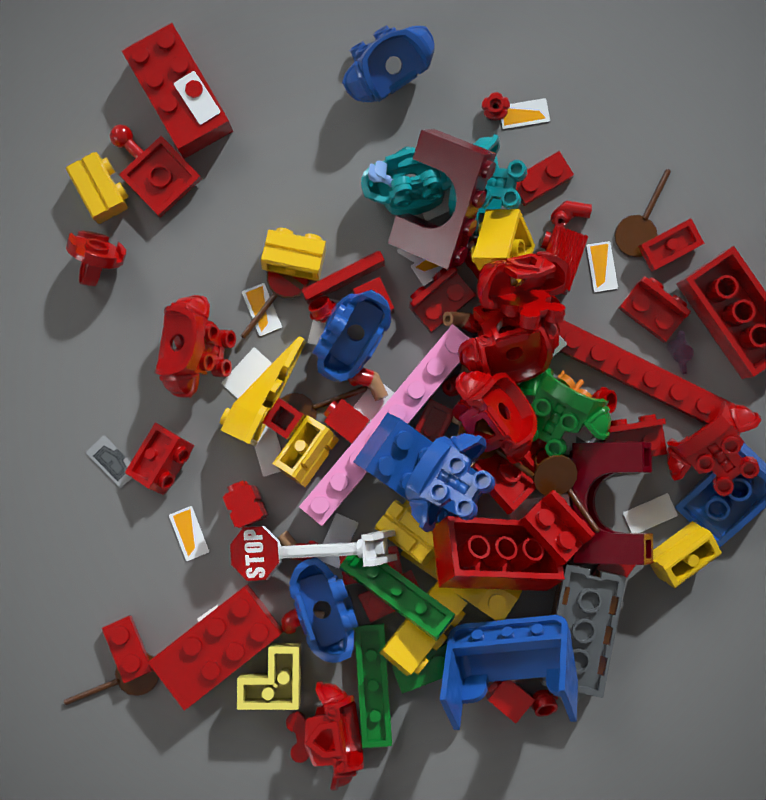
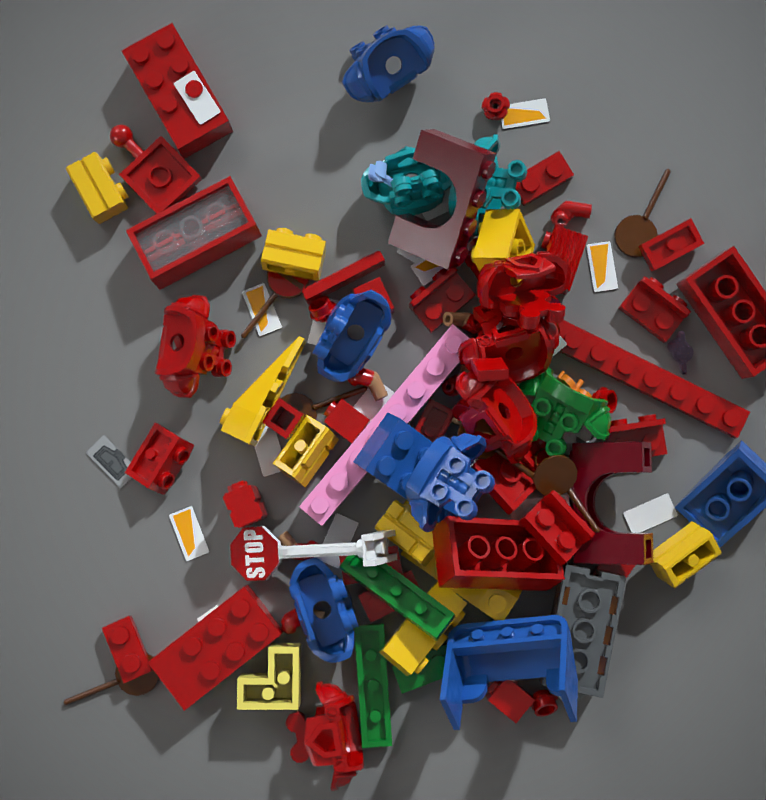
(94, 253): red tile -> none
(193, 233): none -> brick
(246, 372): white sticker -> none
(490, 369): none -> red tile
(717, 448): red piece -> none

